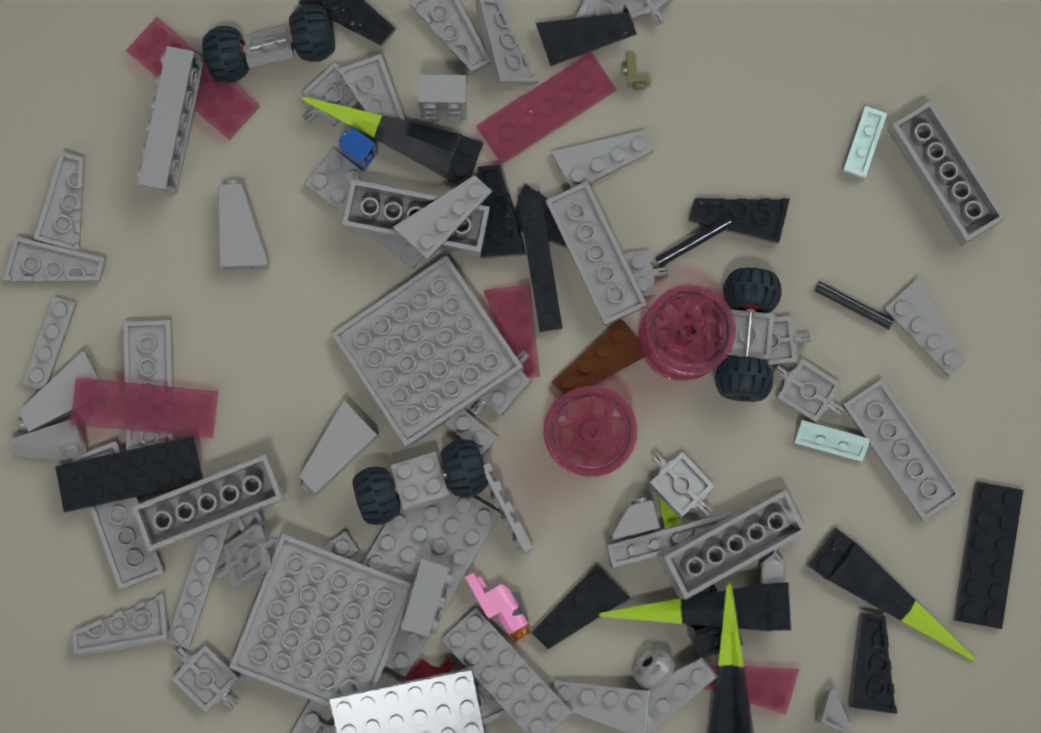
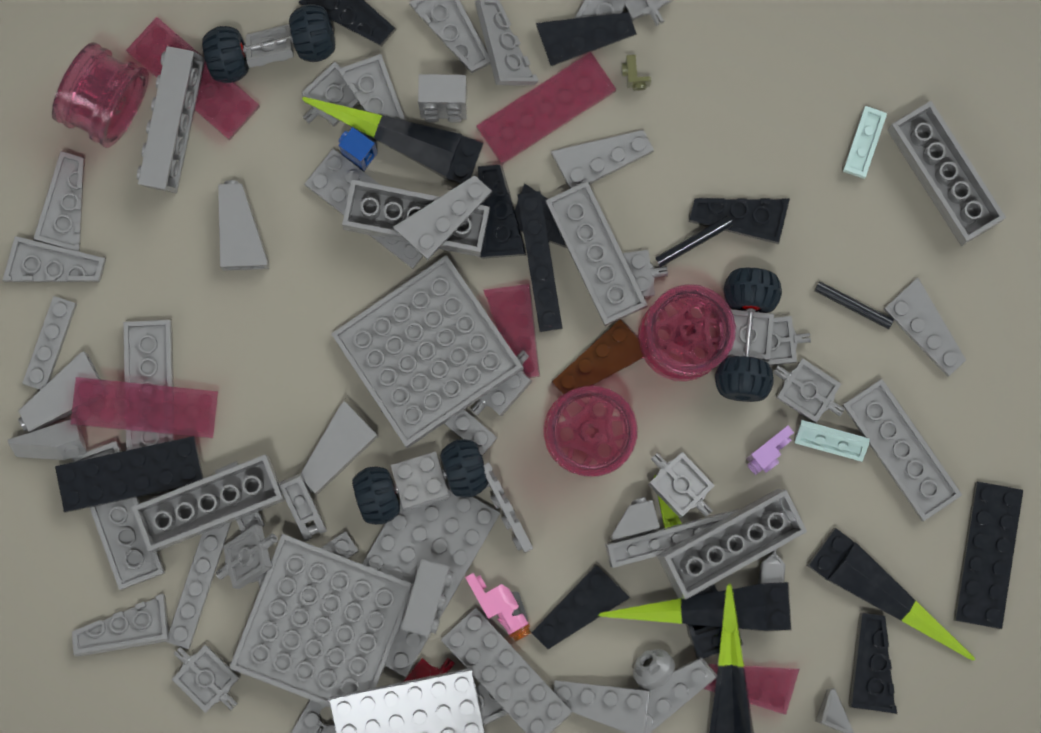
(100, 94): none -> clear pink wheel
(302, 506): none -> light grey plate
(766, 456): none -> lavender plate

